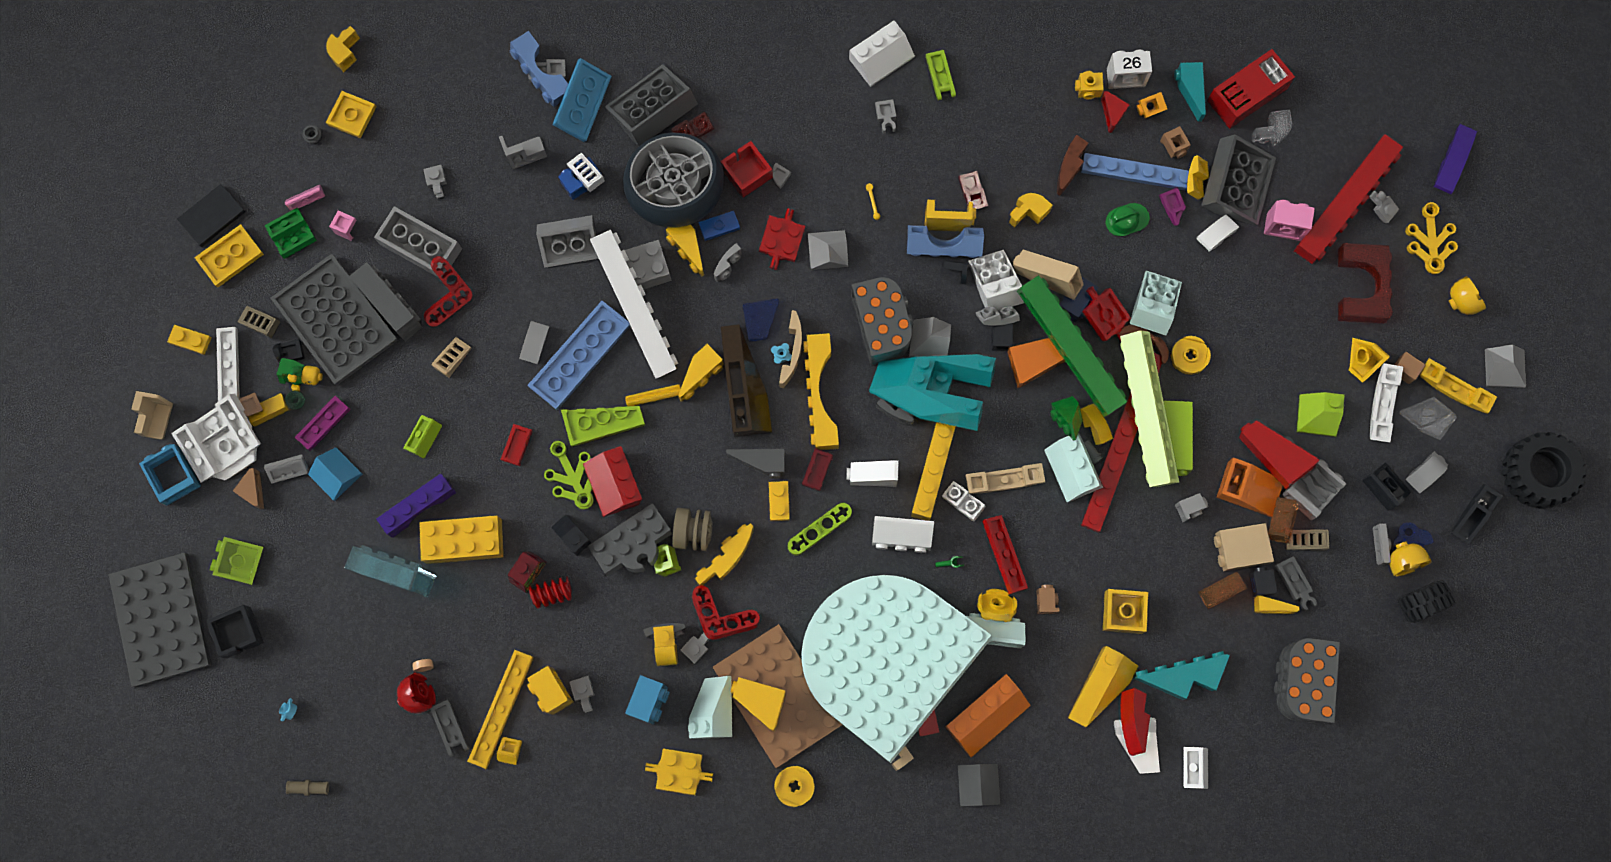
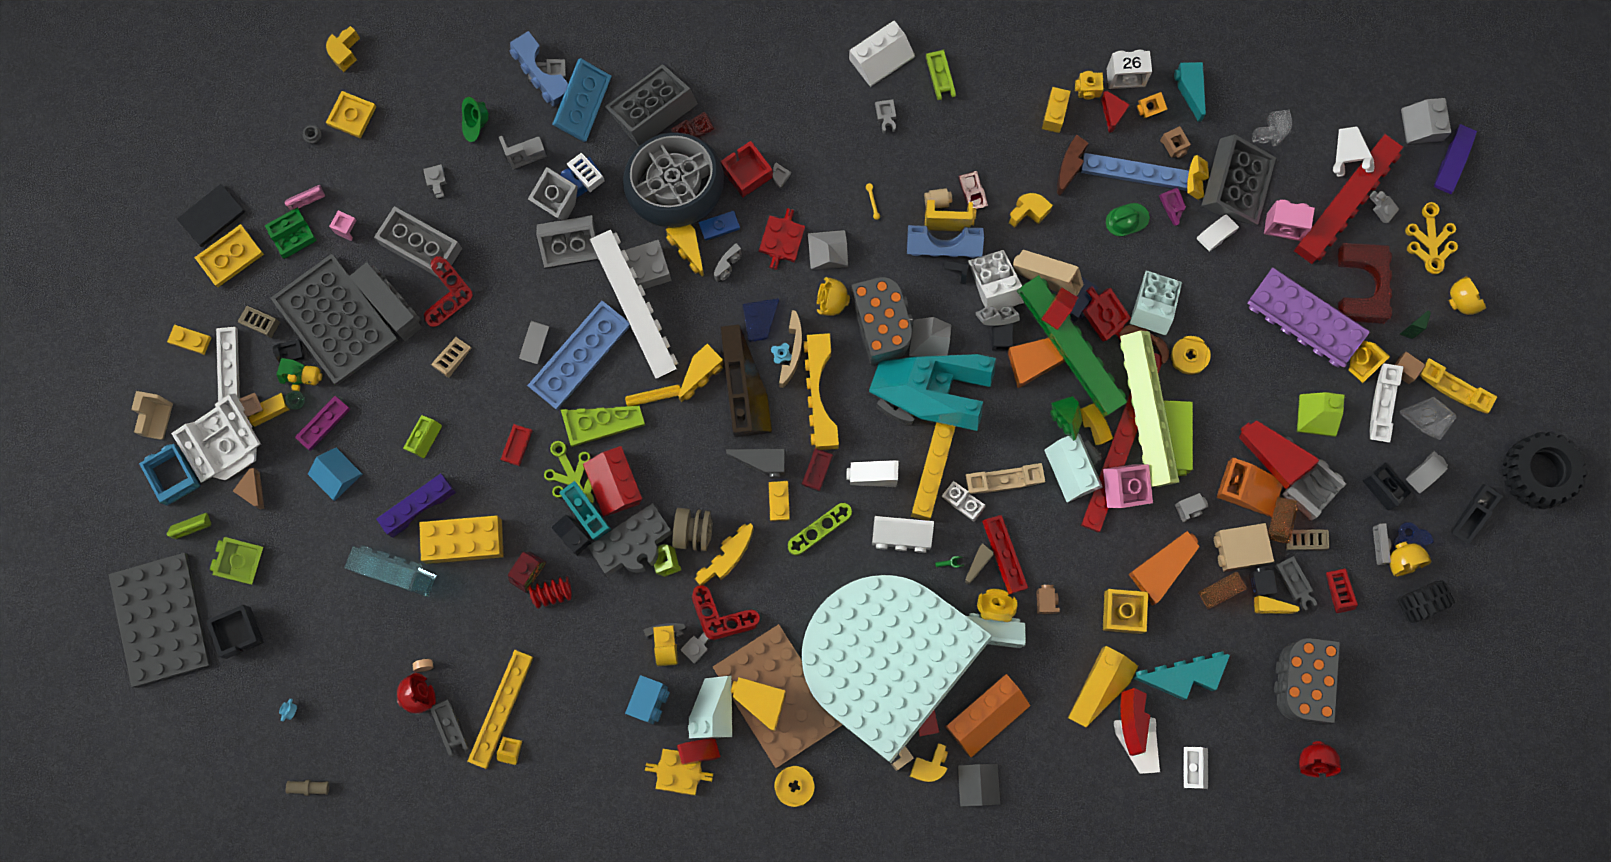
(189, 526): none -> lime slope
(286, 469): light grey plate -> none
(473, 118): none -> green piece
(549, 690): yellow brick -> none
(554, 194): none -> light grey slope
(582, 690): light grey plate -> none
(585, 511): none -> teal slope
(698, 751): none -> red slope
(832, 297): none -> yellow cylinder
(930, 771): none -> yellow brick
(941, 197): none -> tan brick
(982, 557): none -> dark tan slope
(1056, 110): none -> yellow brick
(1059, 308): none -> red slope
(1128, 486): none -> bright pink brick
(1164, 567): none -> orange slope
(1250, 88): red piece -> none
(1307, 318): none -> medium lavender bracket
(1319, 759): none -> red cylinder
(1352, 148): none -> white flag
(1352, 604): none -> red slope
(1417, 326): none -> dark green slope
(1426, 121): none -> light grey slope
(1505, 367): light grey slope -> none

